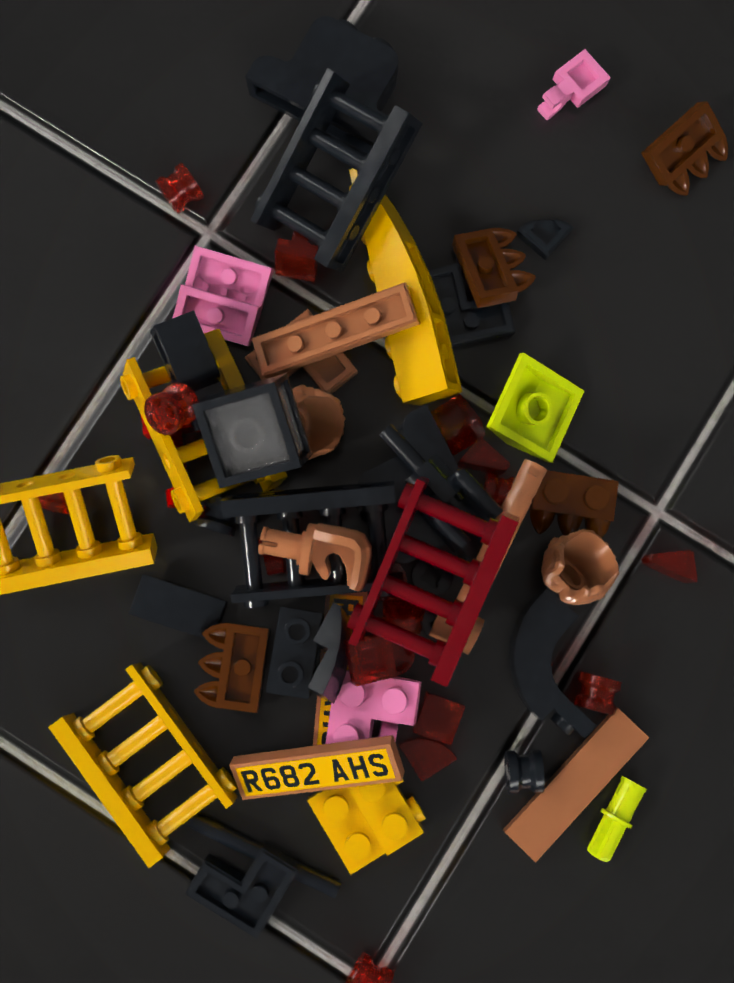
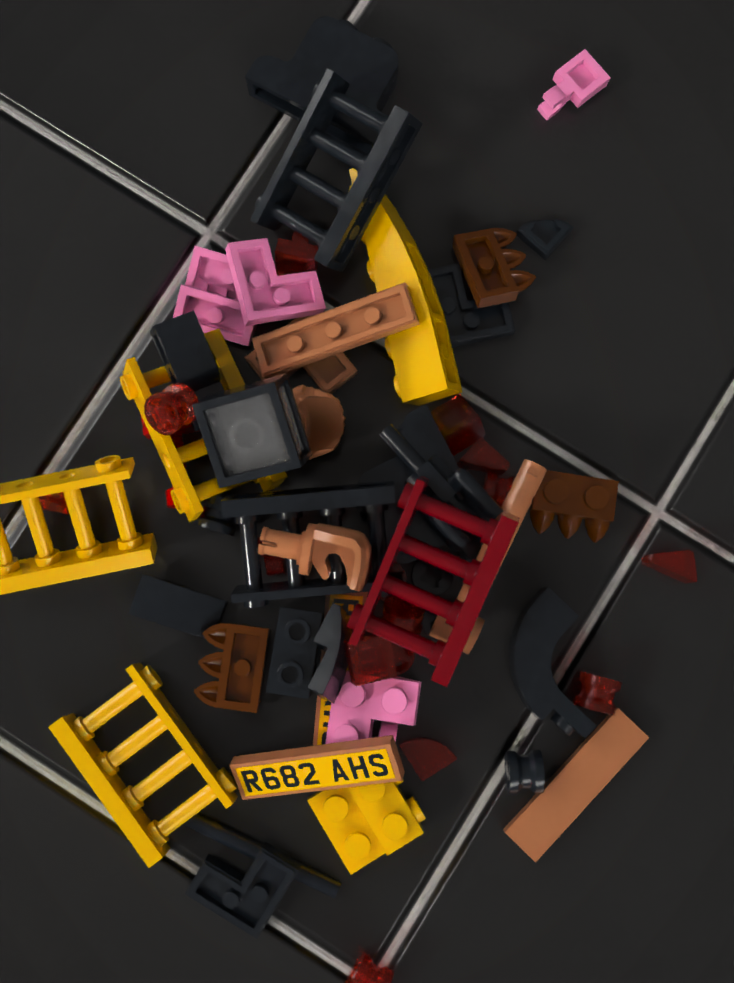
(179, 188): clear red wheel -> none
(265, 295): none -> bright pink plate
(438, 718): clear red slope -> none
(535, 409): neon yellow slope -> none
(579, 567): nougat hair -> none
(615, 819): neon yellow axle -> none
(685, 148): reddish brown plate -> none

